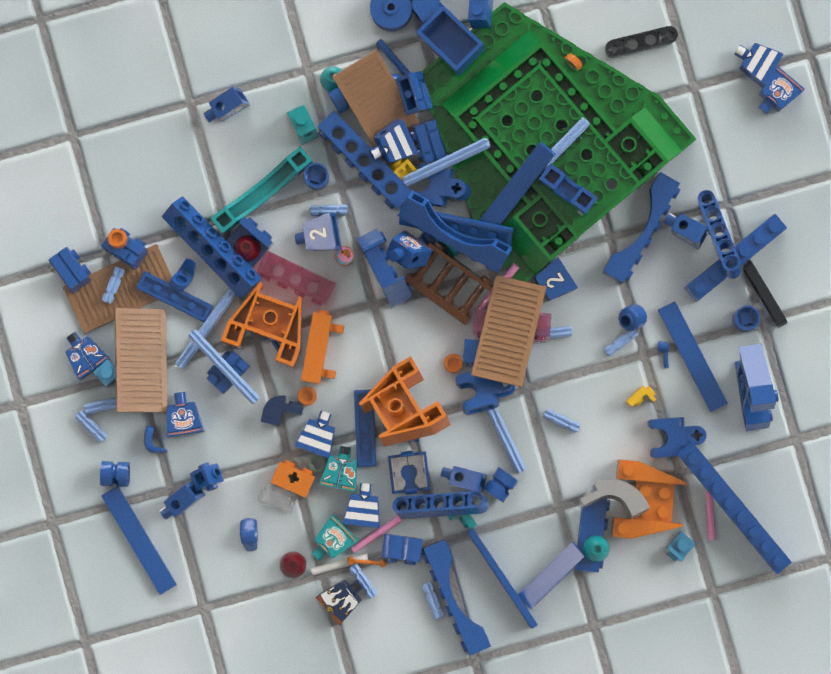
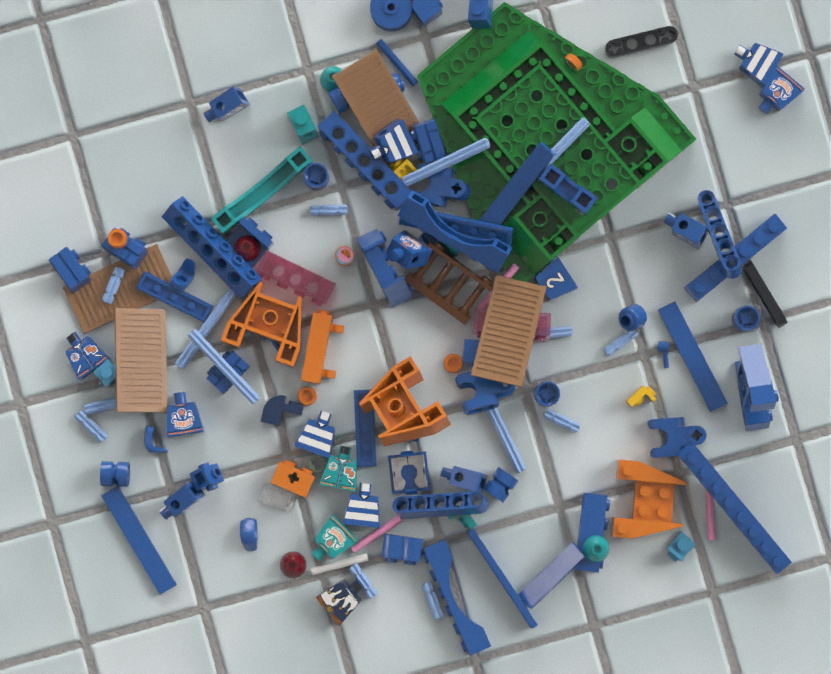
(320, 233): torso -> none
(350, 560): orange hinge -> none
(414, 92): blue brick -> none
(450, 40): blue piece -> none
(547, 394): none -> blue wheel
(623, 492): light grey arch -> none
(660, 193): blue arch -> none

